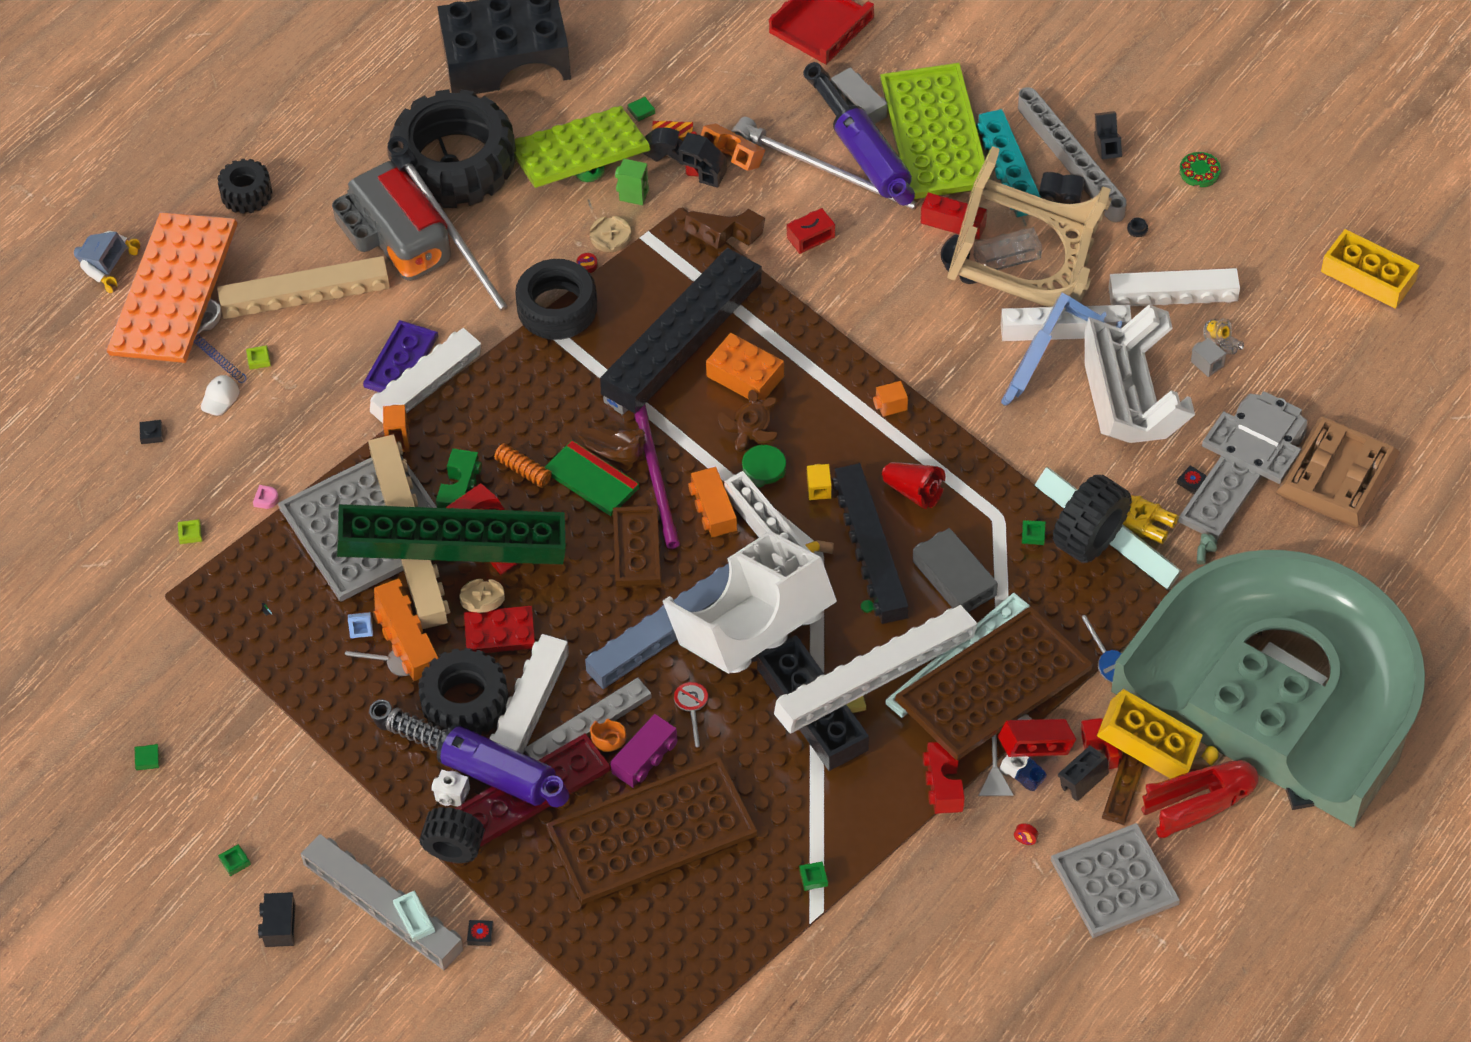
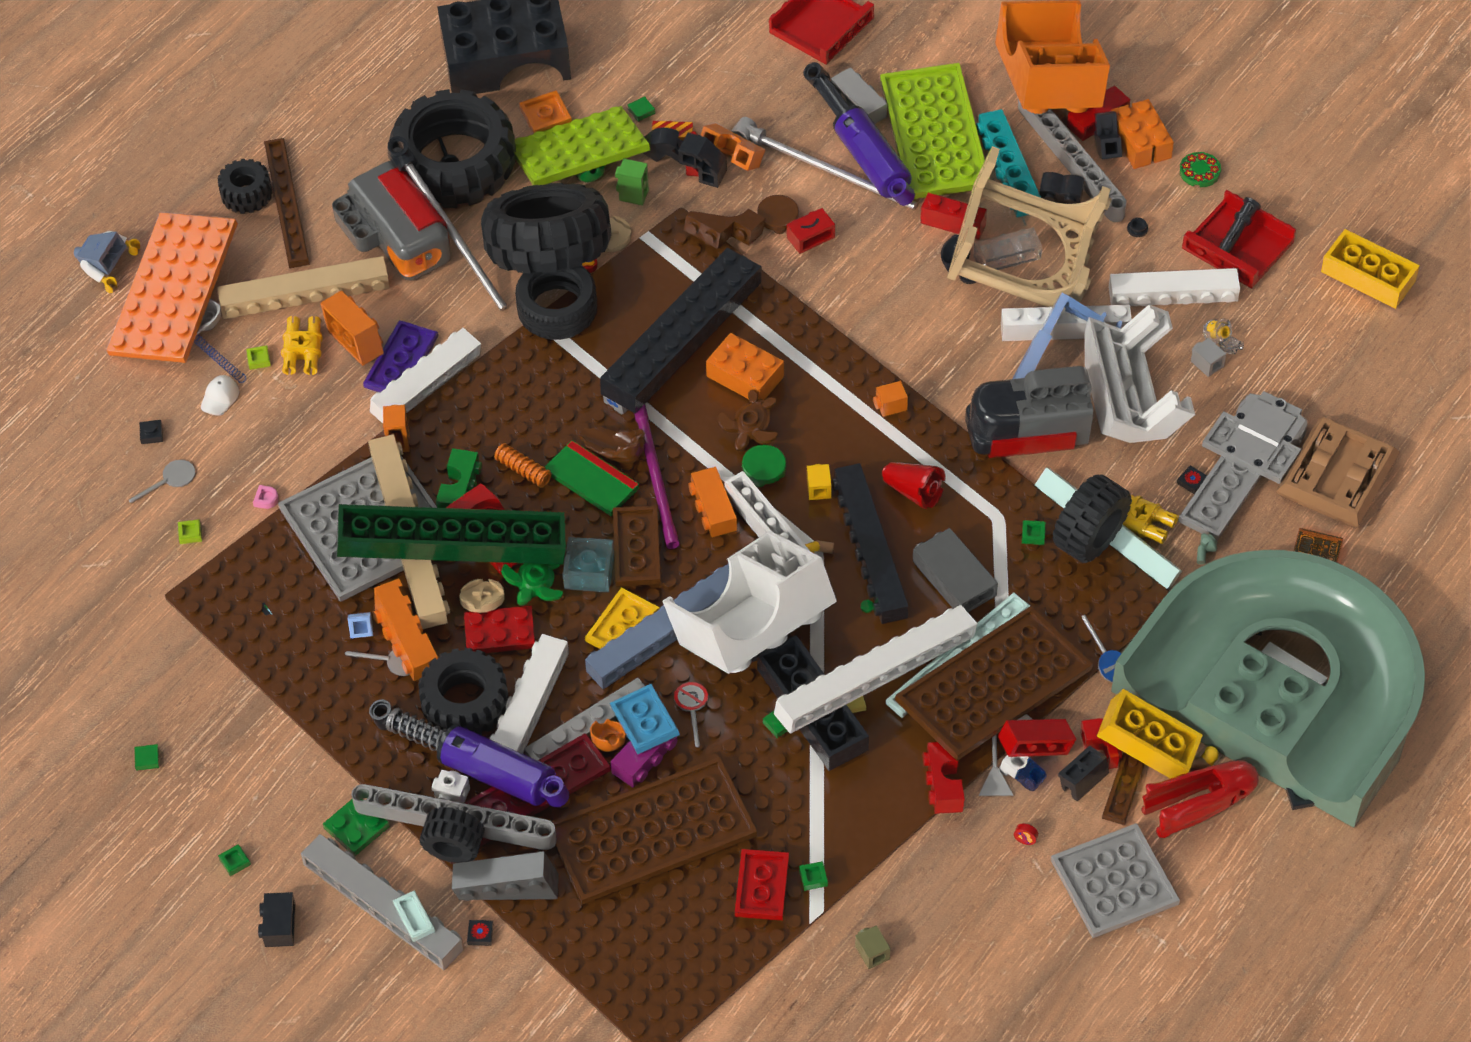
(175, 474): none -> light grey piece
(286, 203): none -> reddish brown tile
(301, 345): none -> yellow pin
(352, 327): none -> orange brick
(354, 829): none -> green plate
(423, 804): none -> light grey beam
(506, 878): none -> dark grey wedge
(533, 581): none -> green animal
(545, 112): none -> orange plate
(546, 227): none -> black tyre
(588, 564): none -> clear light blue brick
(622, 613): none -> yellow wing
(644, 719): none -> dark azure tile
(762, 884): none -> red plate
(774, 725): none -> green plate
(778, 212): none -> reddish brown tile
(872, 946): none -> olive brick
(1031, 414): none -> piece
(1047, 56): none -> orange piece
(1084, 123): none -> red brick
(1140, 132): none -> orange piece
(1242, 219): none -> black pin
(1256, 248): none -> red panel
(1318, 544): none -> clear orange tile

